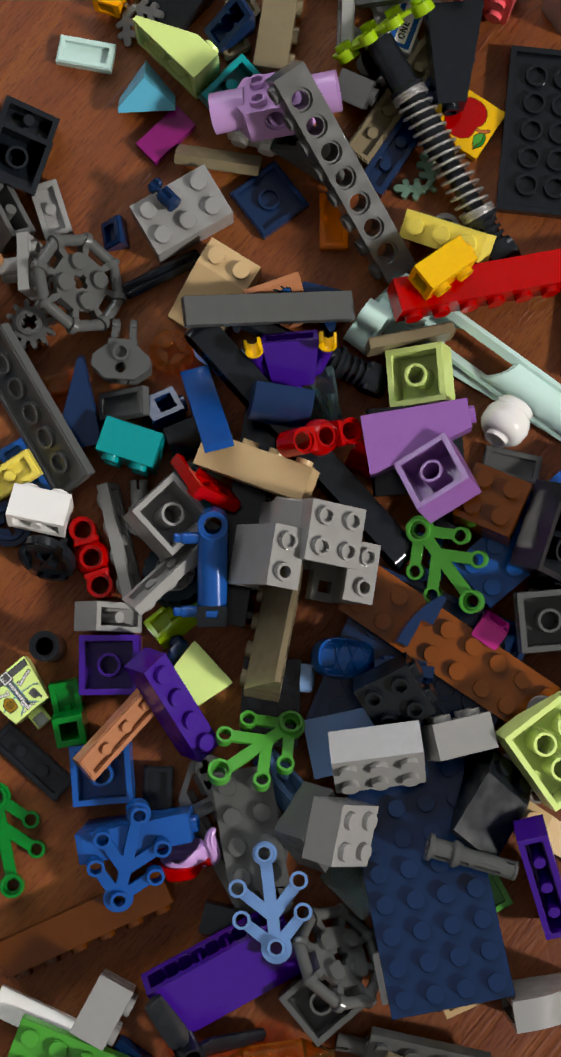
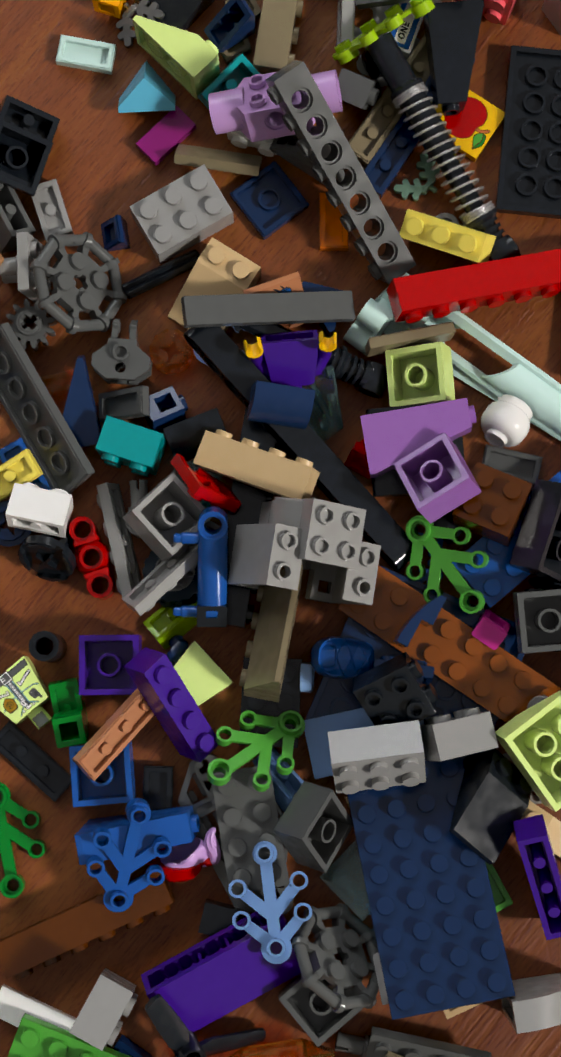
(106, 617): light grey slope -> none
(165, 195): dark blue piece -> none
(206, 409): blue tile -> none
(319, 437): red piece -> none
(340, 832): light grey brick -> none
(443, 267): yellow brick -> none
(457, 854): dark grey pin -> none

